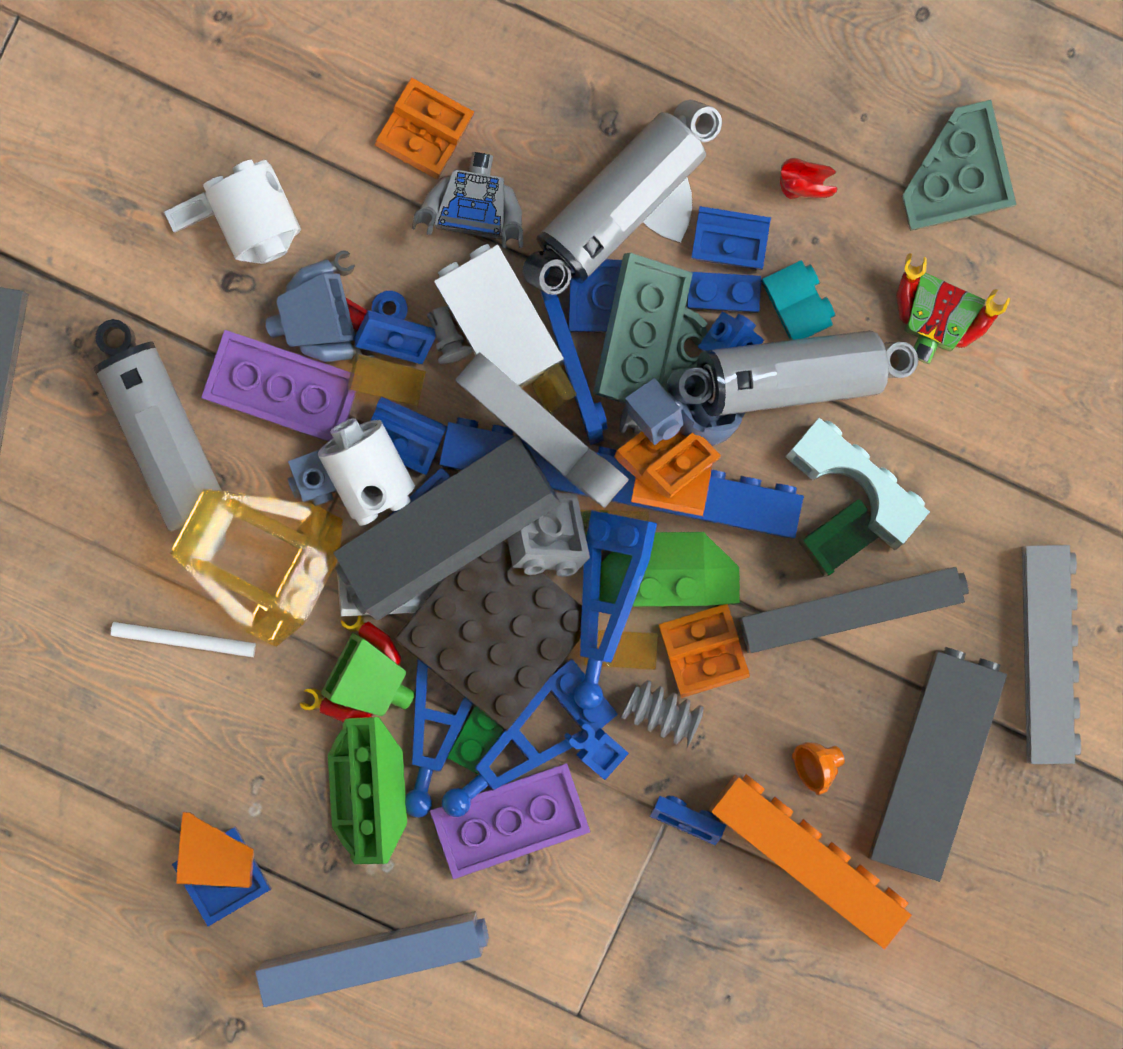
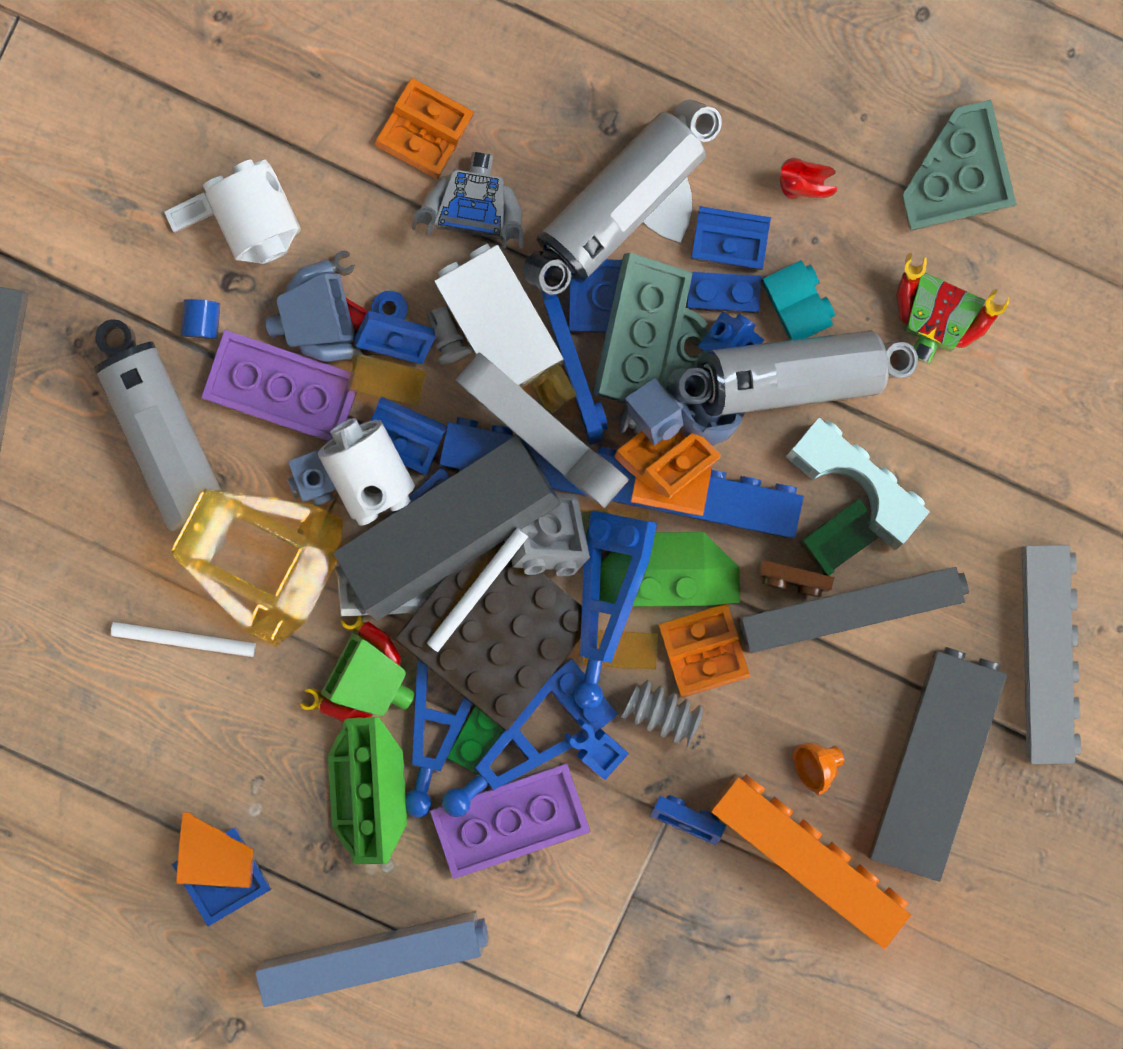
(200, 319): none -> blue brick
(477, 589): none -> white bar
(808, 582): none -> reddish brown tile

